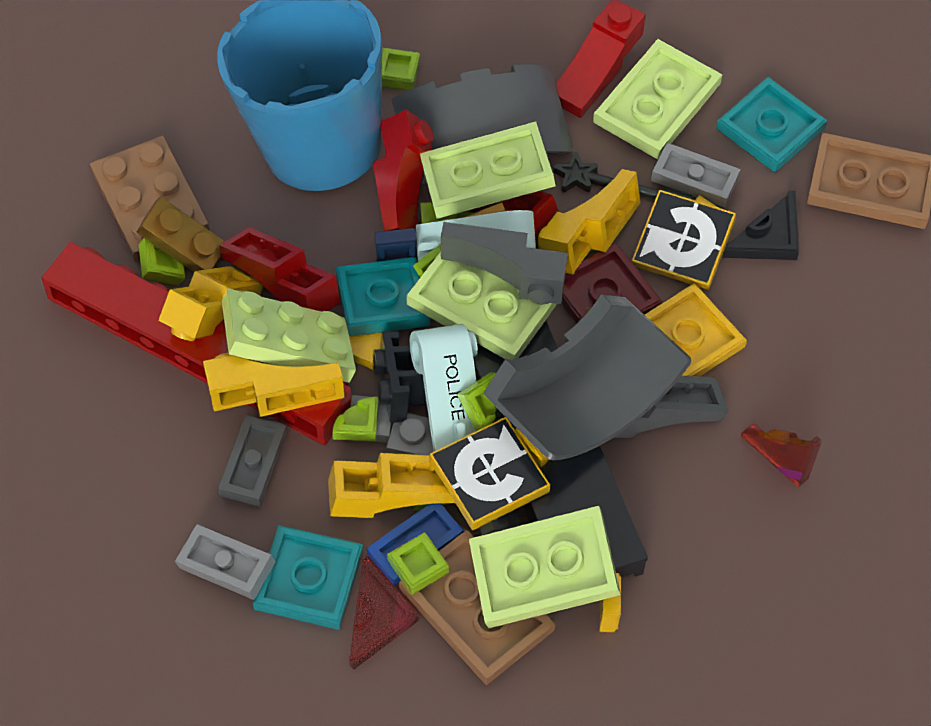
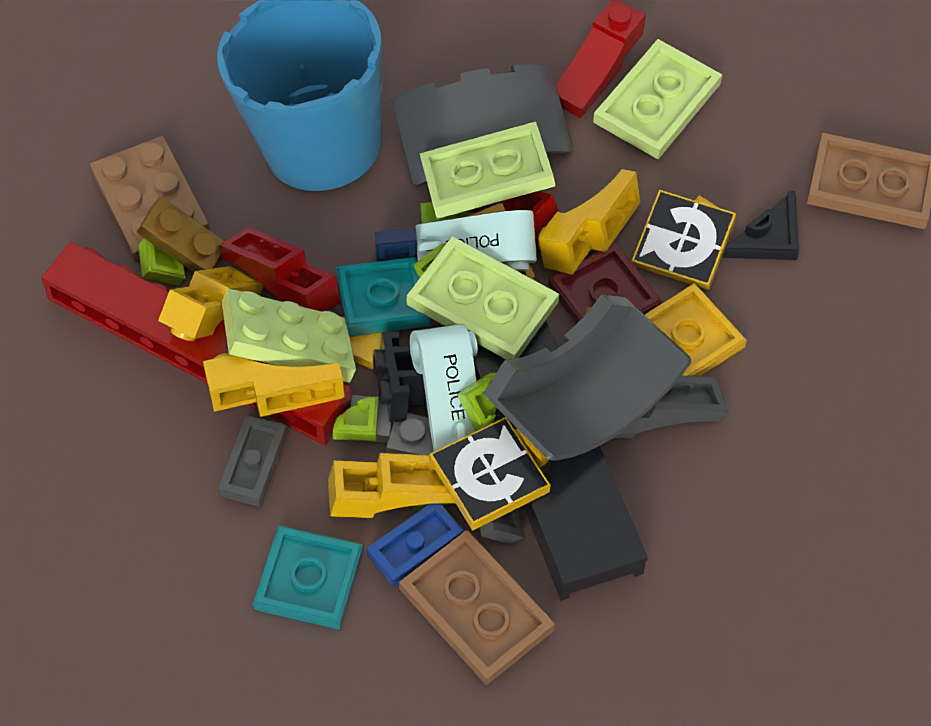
(225, 561): light grey plate -> none
(379, 614): clear red tile -> none
(399, 68): lime tile -> none
(401, 170): red slope -> none
(418, 563): lime tile -> none
(505, 254): dark grey slope -> none
(544, 567): yellowish green plate -> none
(584, 174): pearl dark grey piece -> none
(610, 612): yellow tile -> none
(695, 174): light grey plate -> none
(771, 124): teal tile -> none
(785, 451): clear red tile -> none

